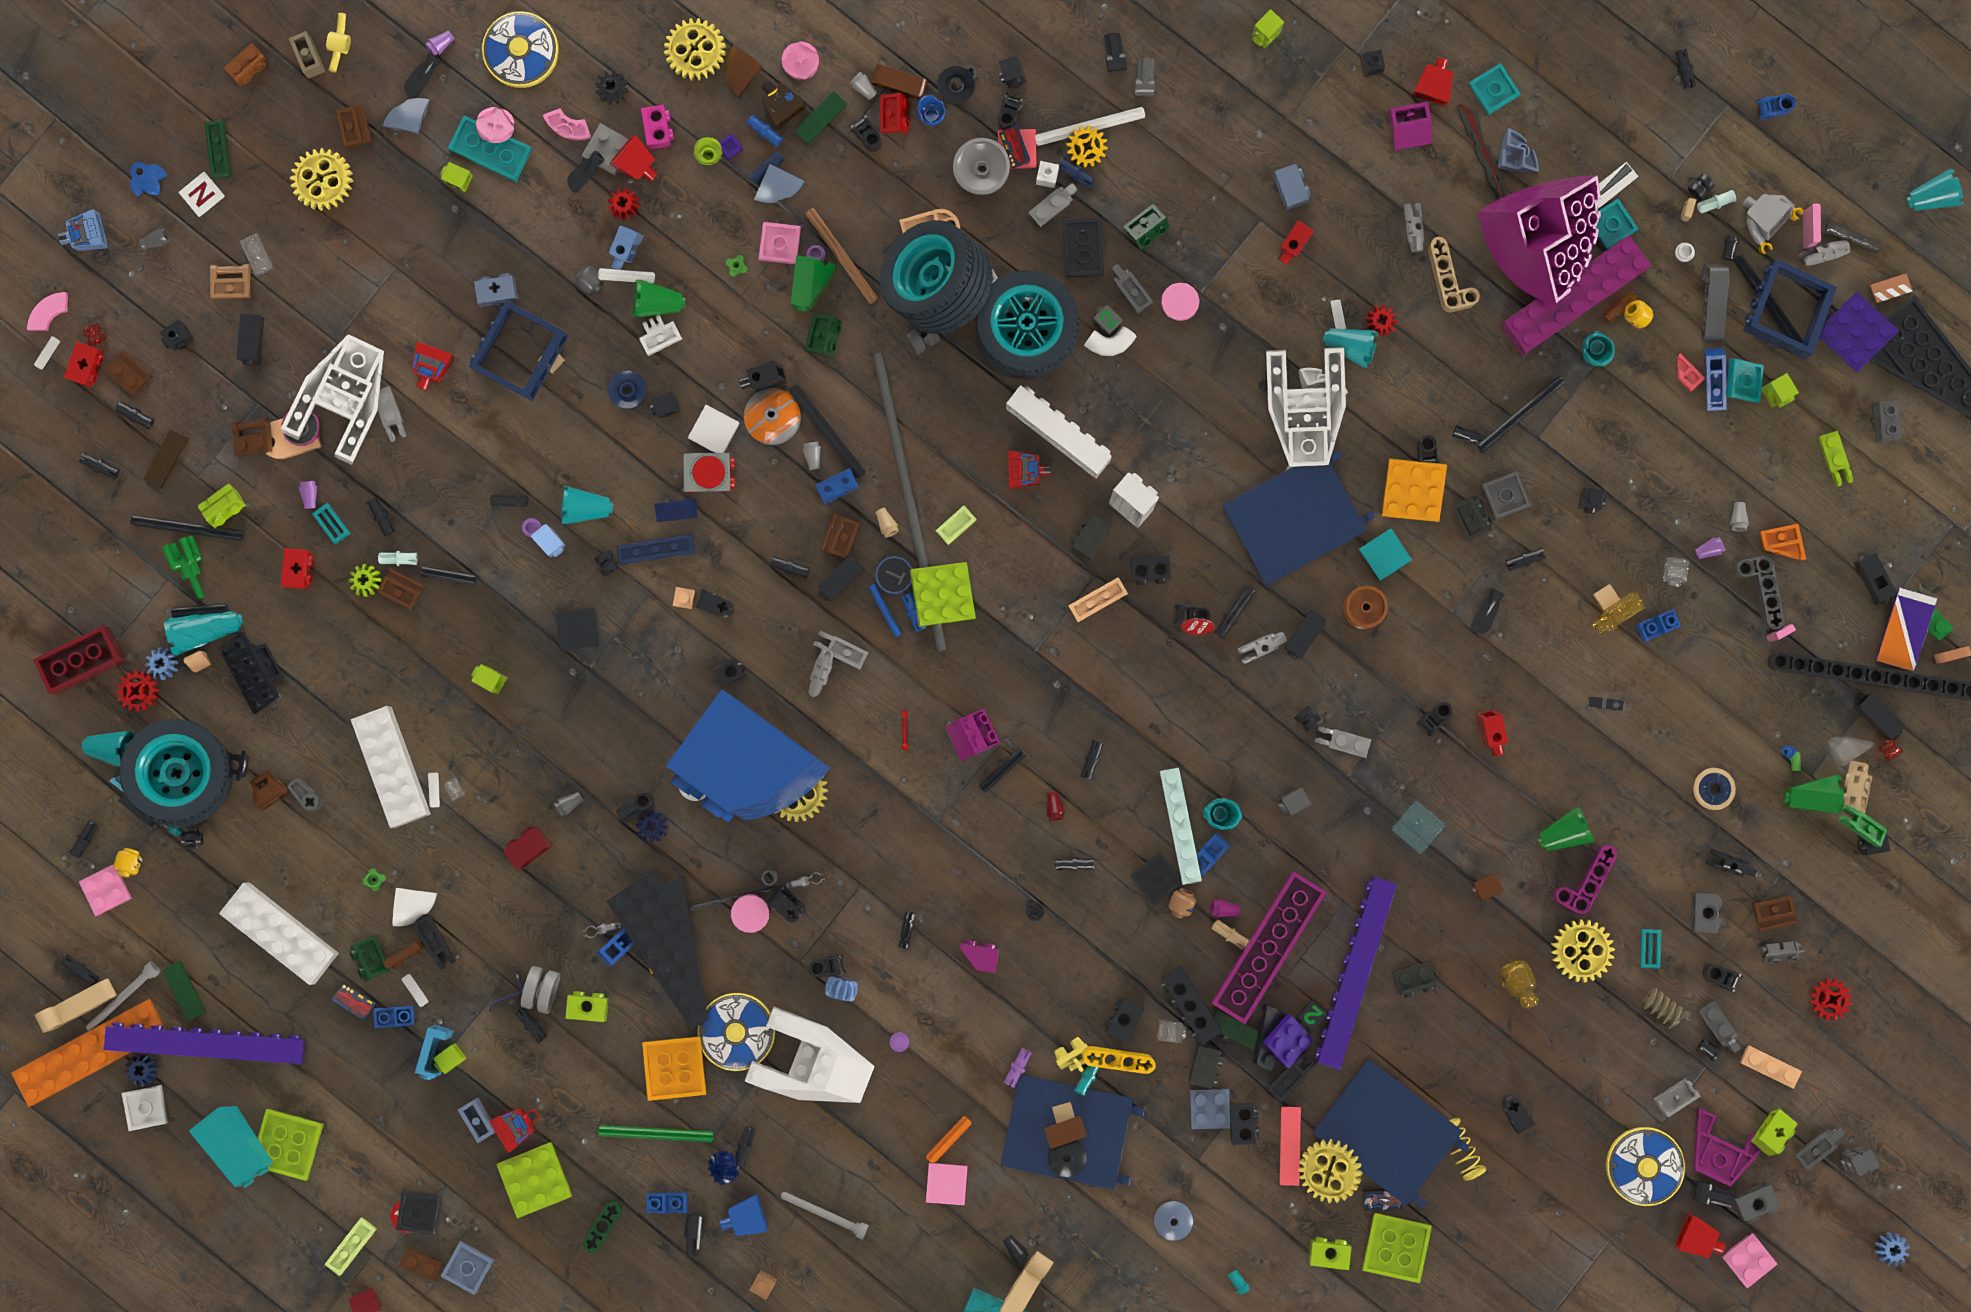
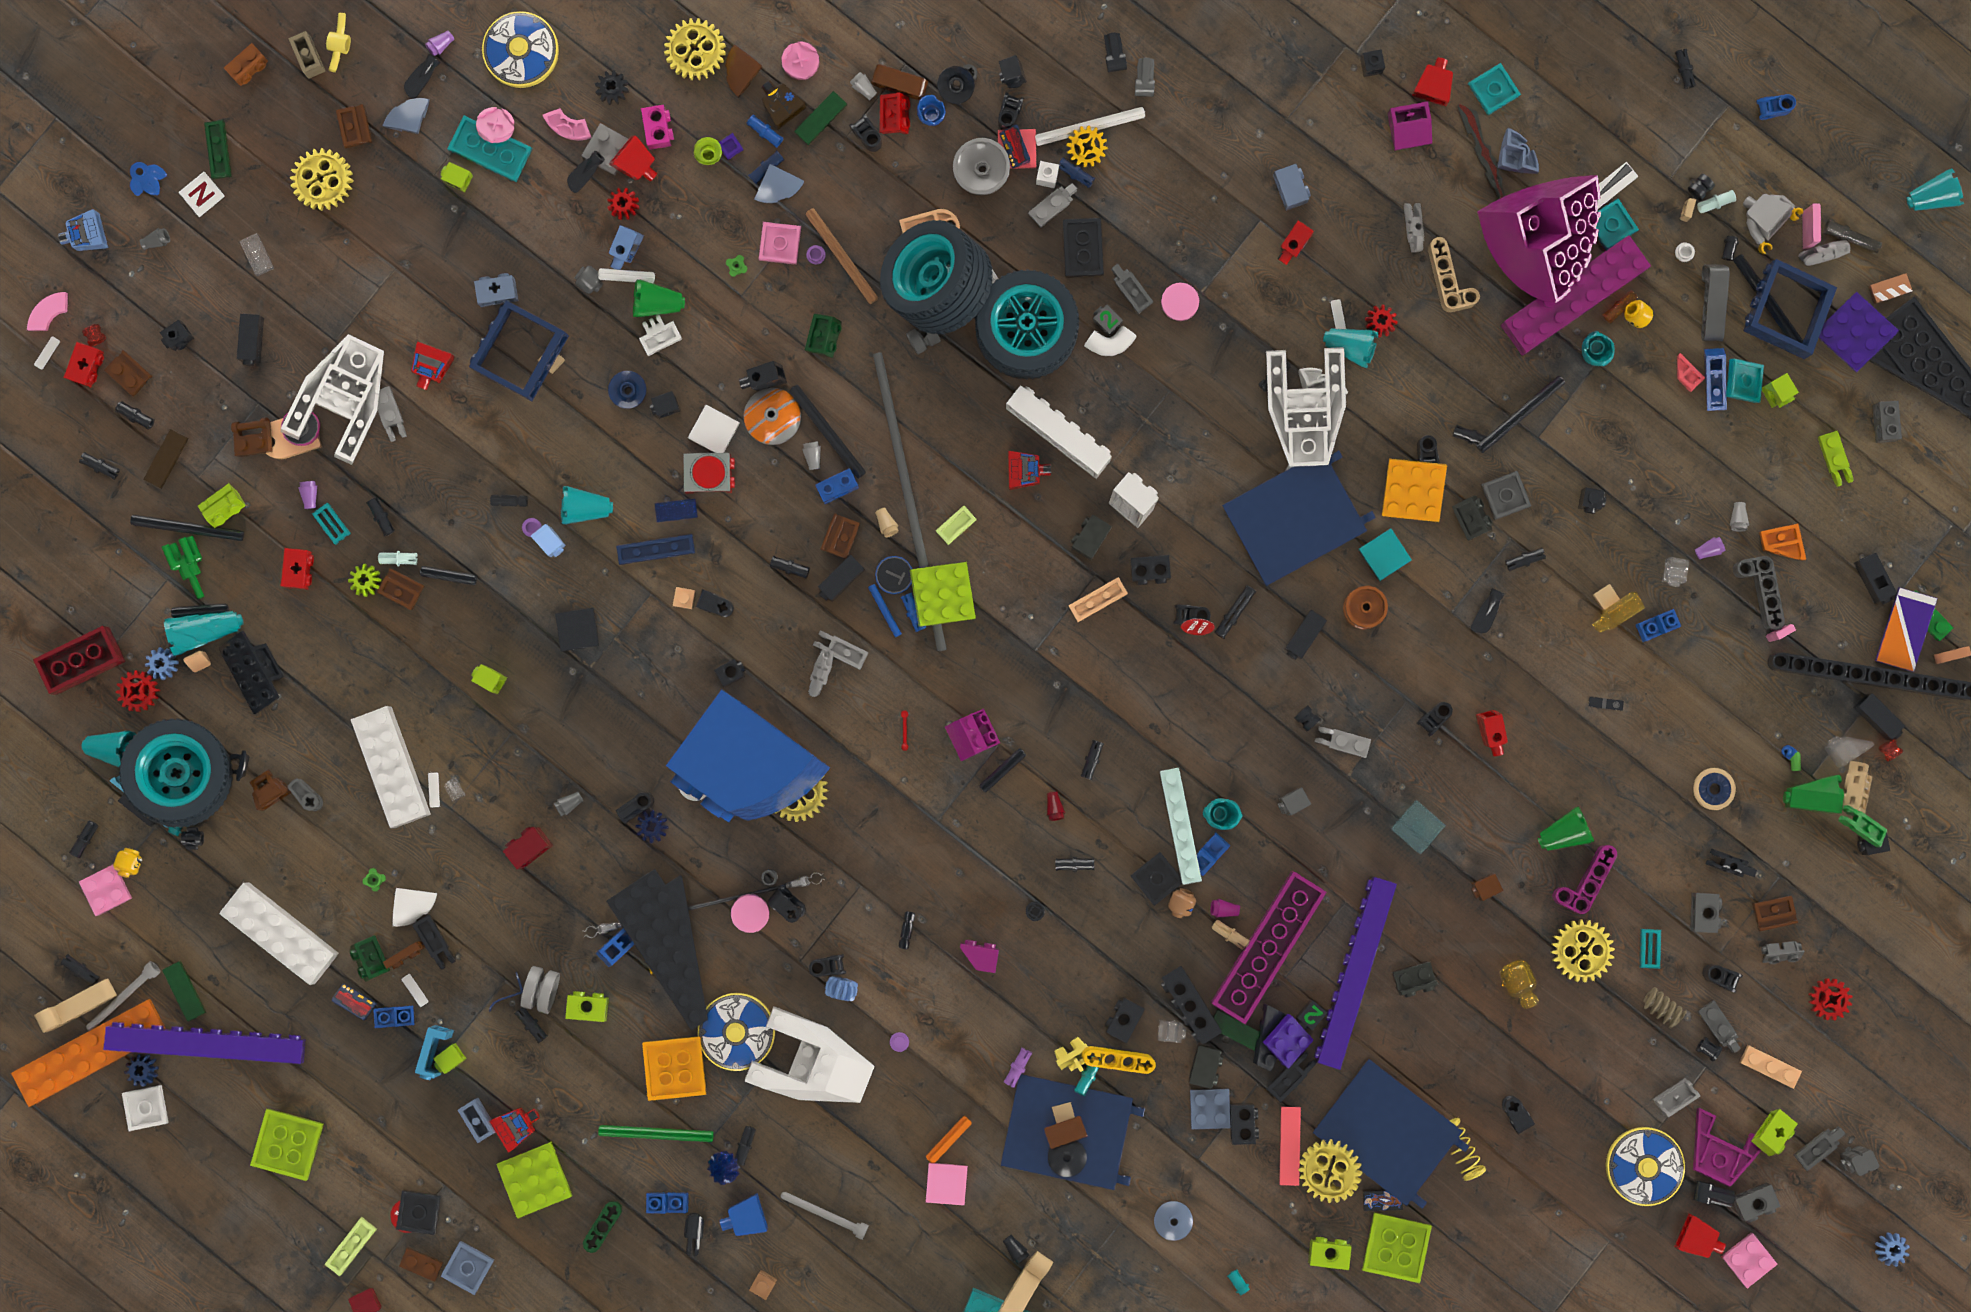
(232, 287): medium nougat plate -> none
(232, 1145): teal slope -> none
(606, 563): black wheel -> none
(809, 281): green slope -> none
(1147, 226): dark green bracket -> none
(1267, 29): lime brick -> none
(1271, 643): light grey hinge -> none

